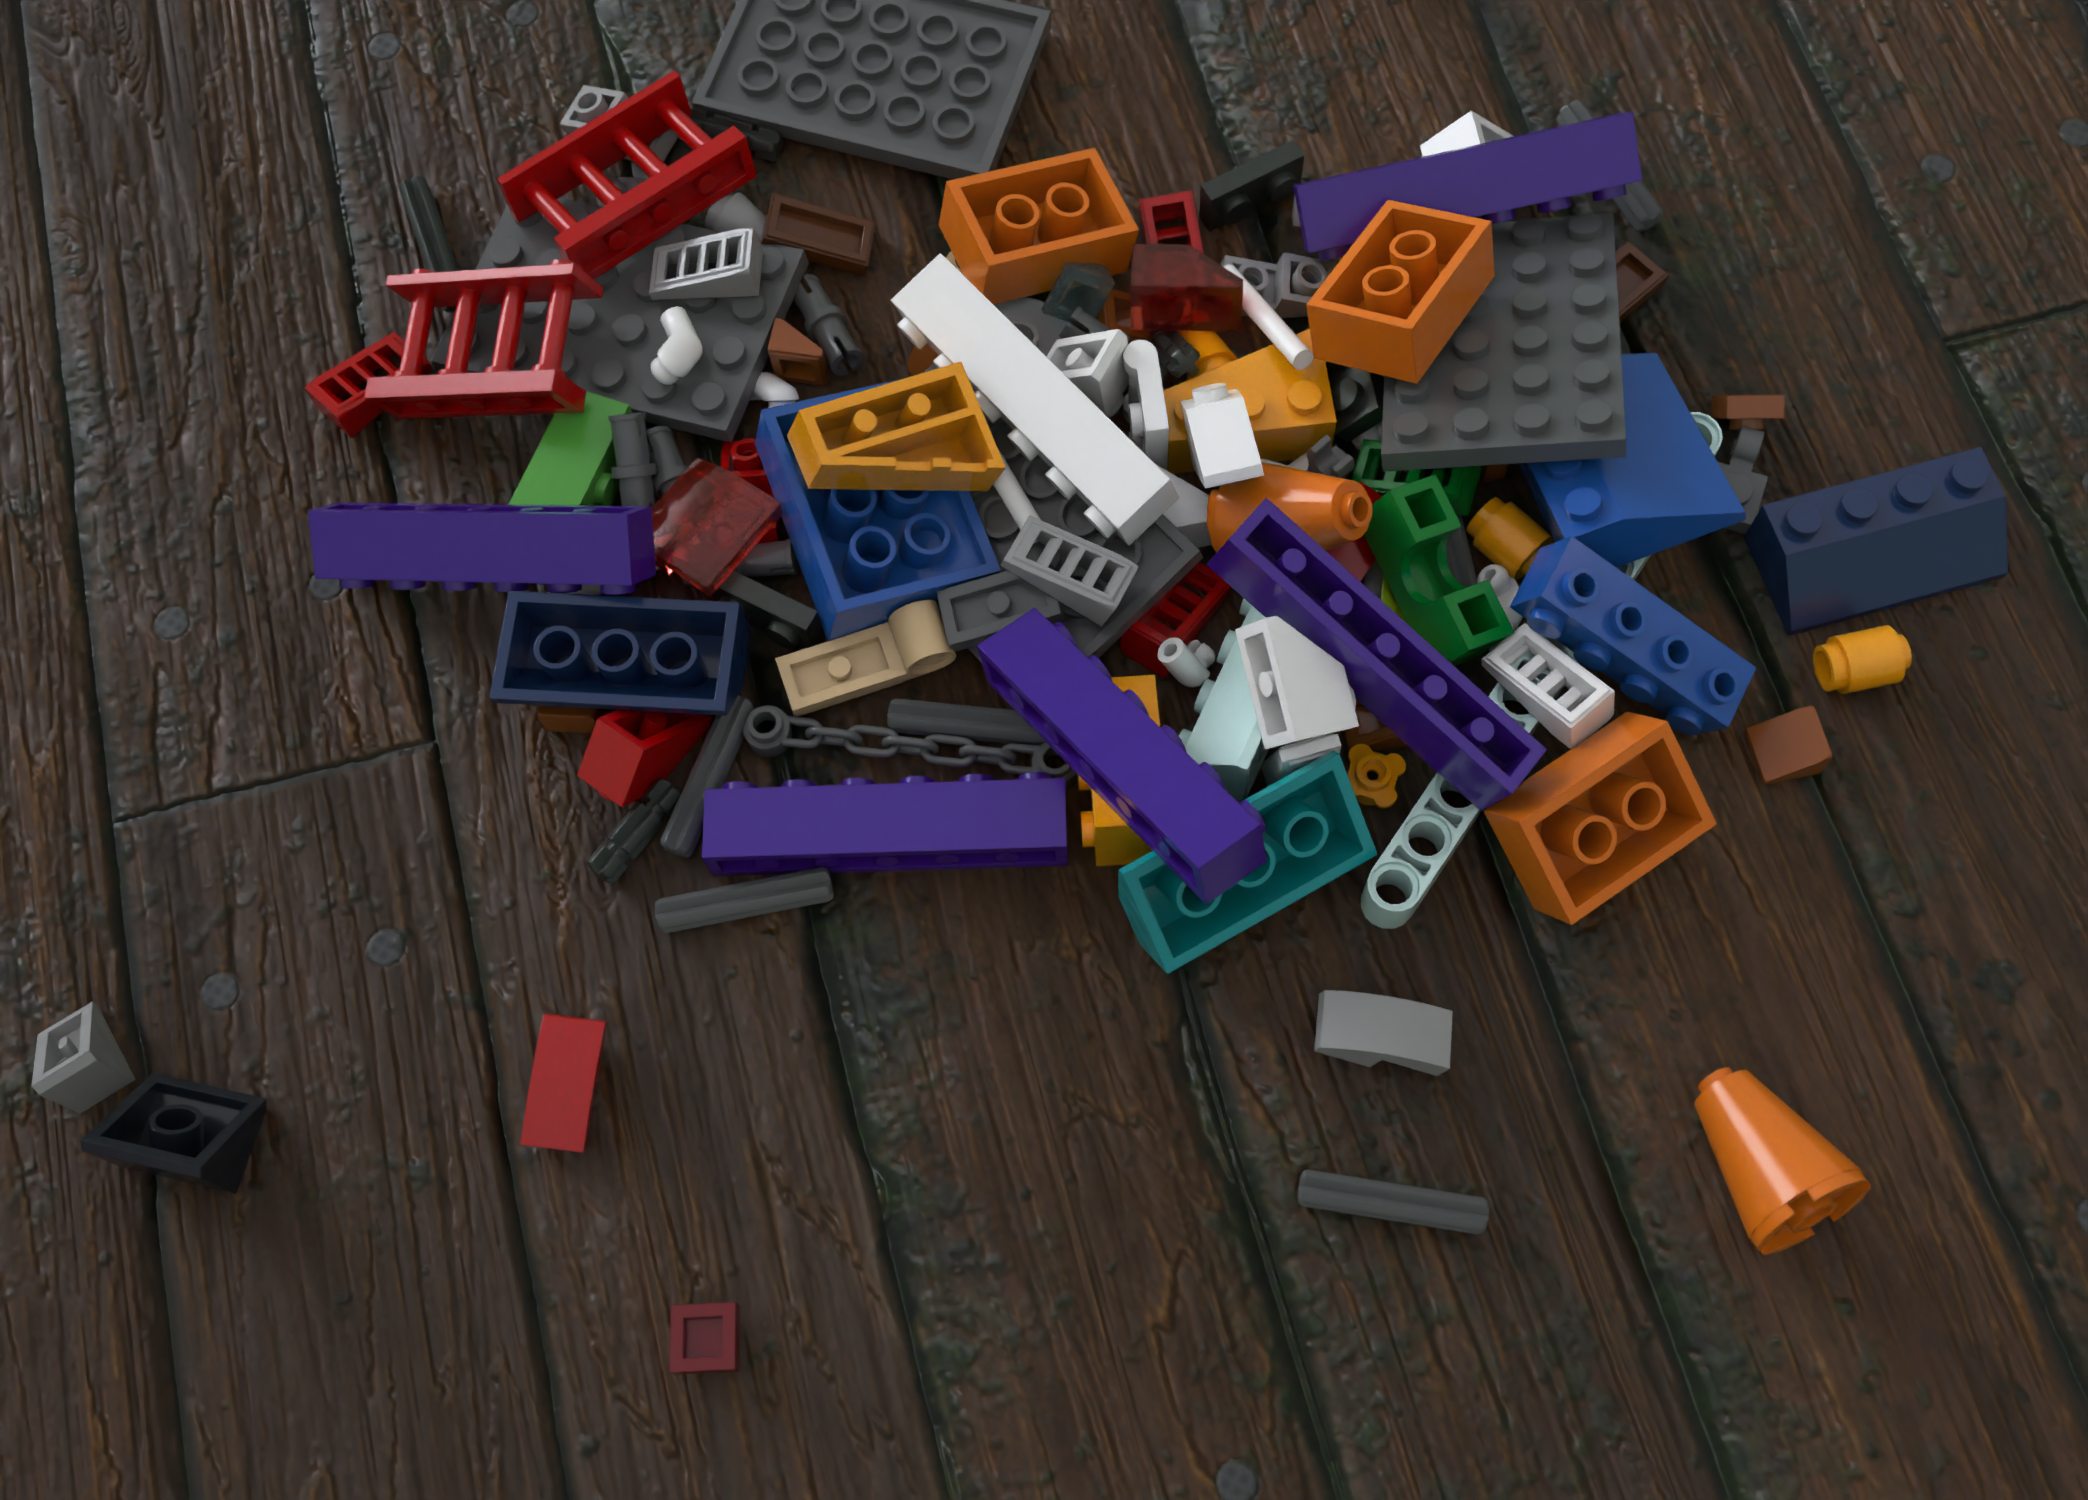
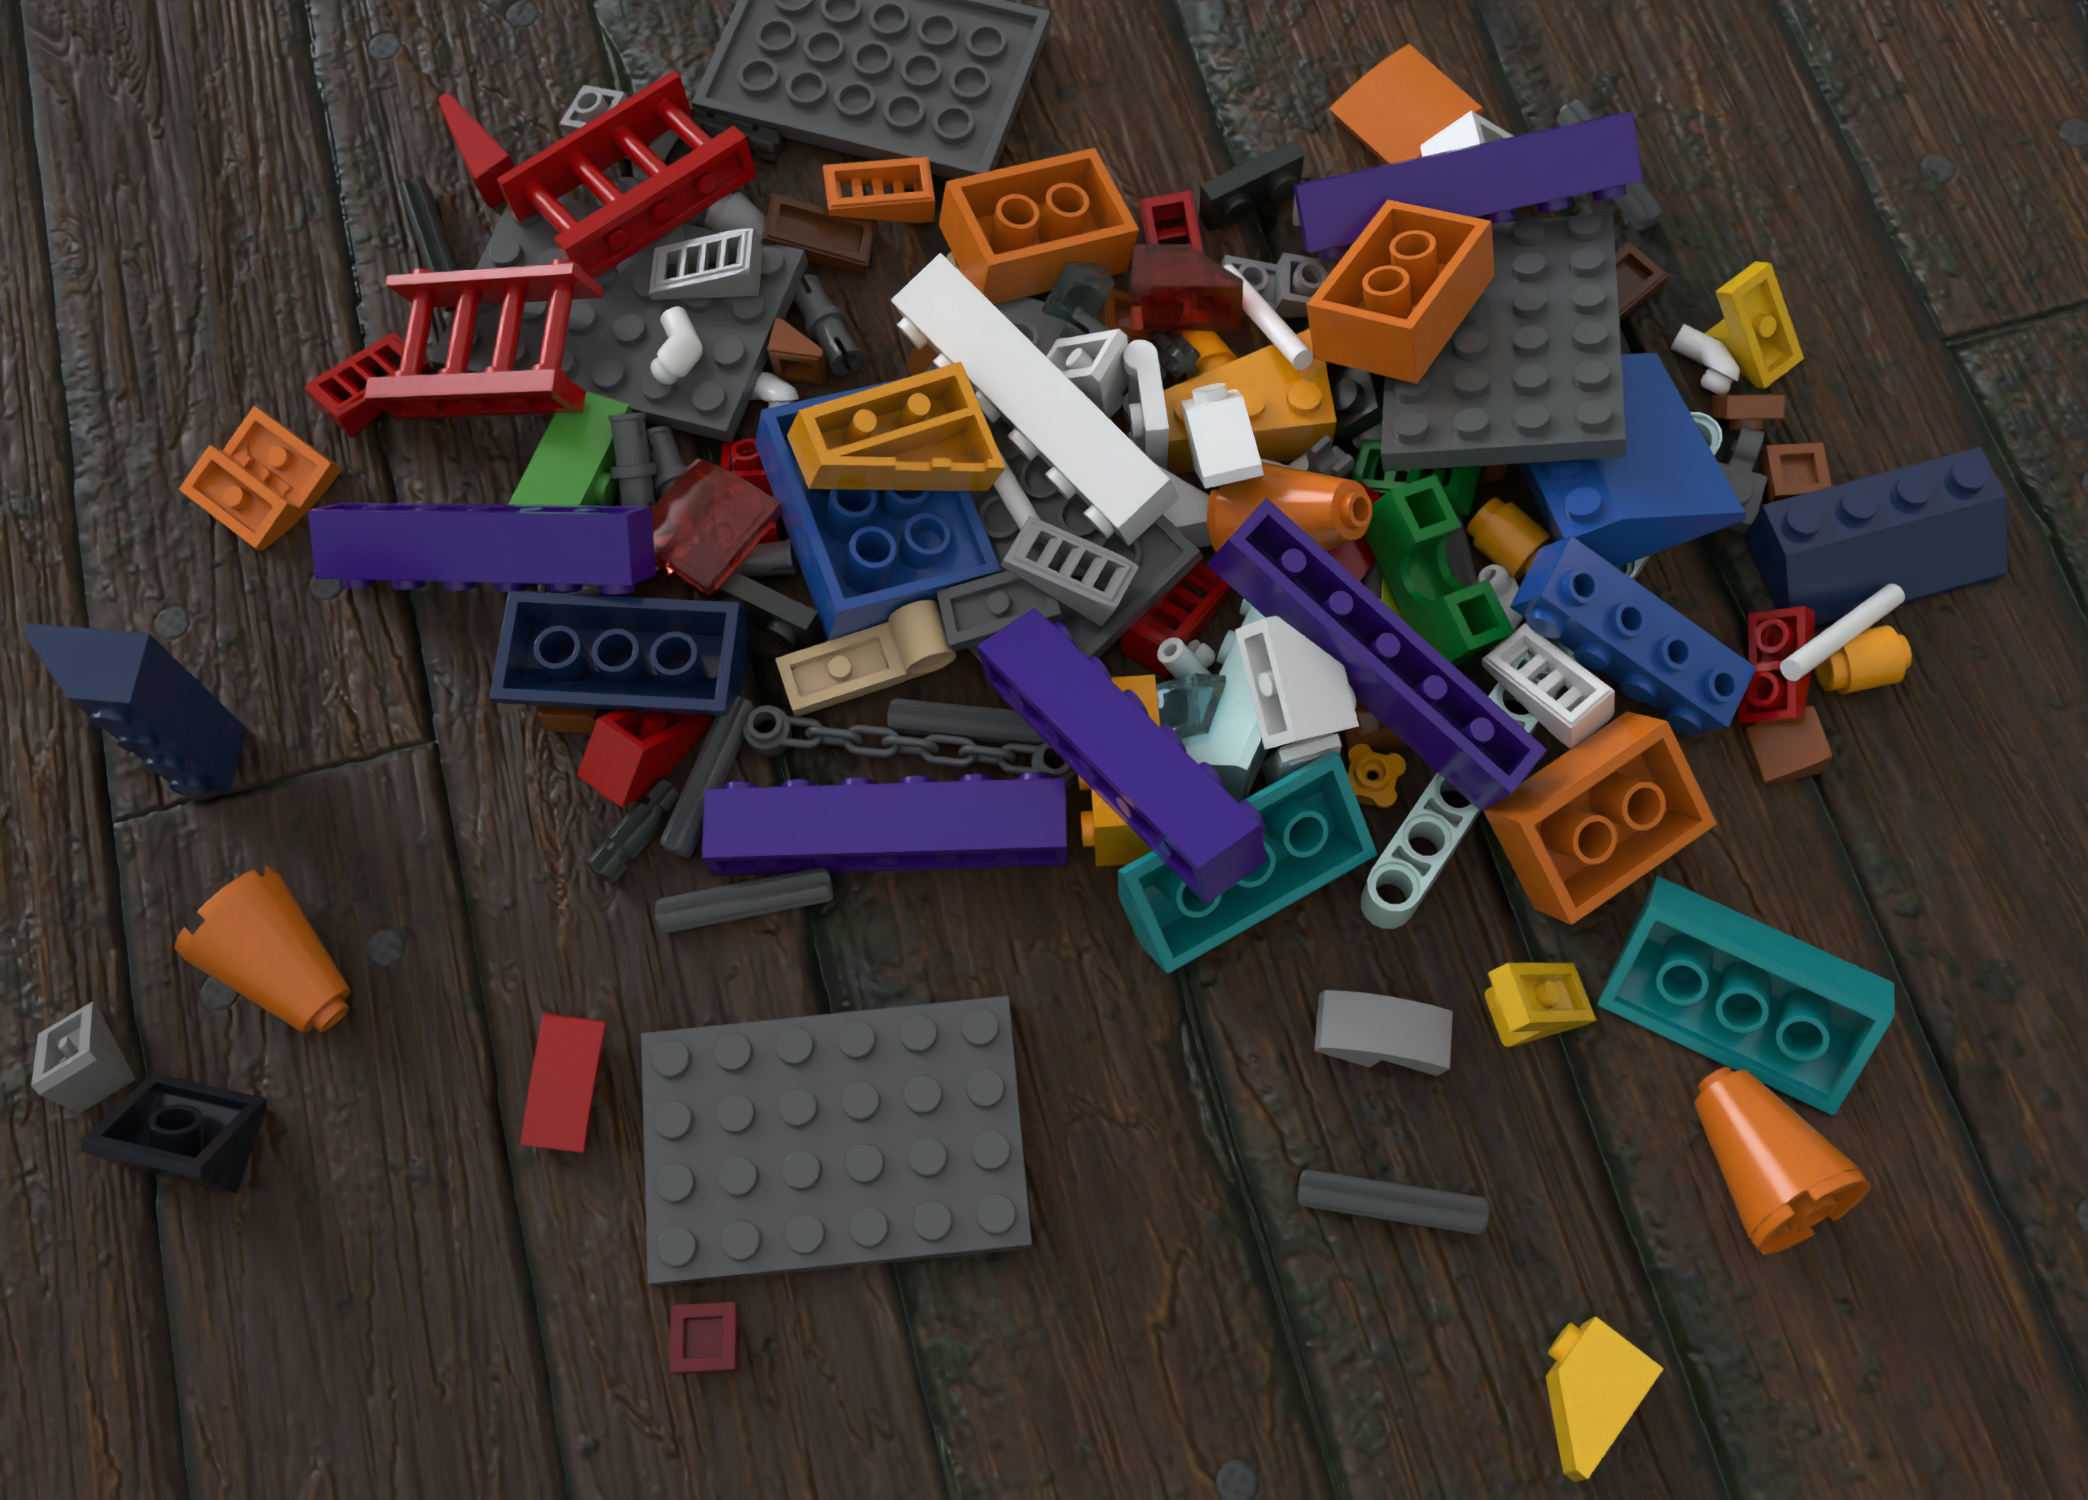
(145, 703): none -> dark blue slope
(260, 479): none -> orange slope
(267, 952): none -> orange cone
(481, 153): none -> red slope
(832, 1142): none -> dark grey plate
(893, 173): none -> orange slope
(1190, 703): none -> clear light blue slope
(1401, 105): none -> orange slope
(1536, 1001): none -> yellow slope
(1594, 1392): none -> yellow slope
(1710, 353): none -> white arm
(1748, 995): none -> teal slope
(1757, 325): none -> yellow slope
(1772, 639): none -> red slope
(1794, 469): none -> dark orange plate
(1842, 632): none -> white bar

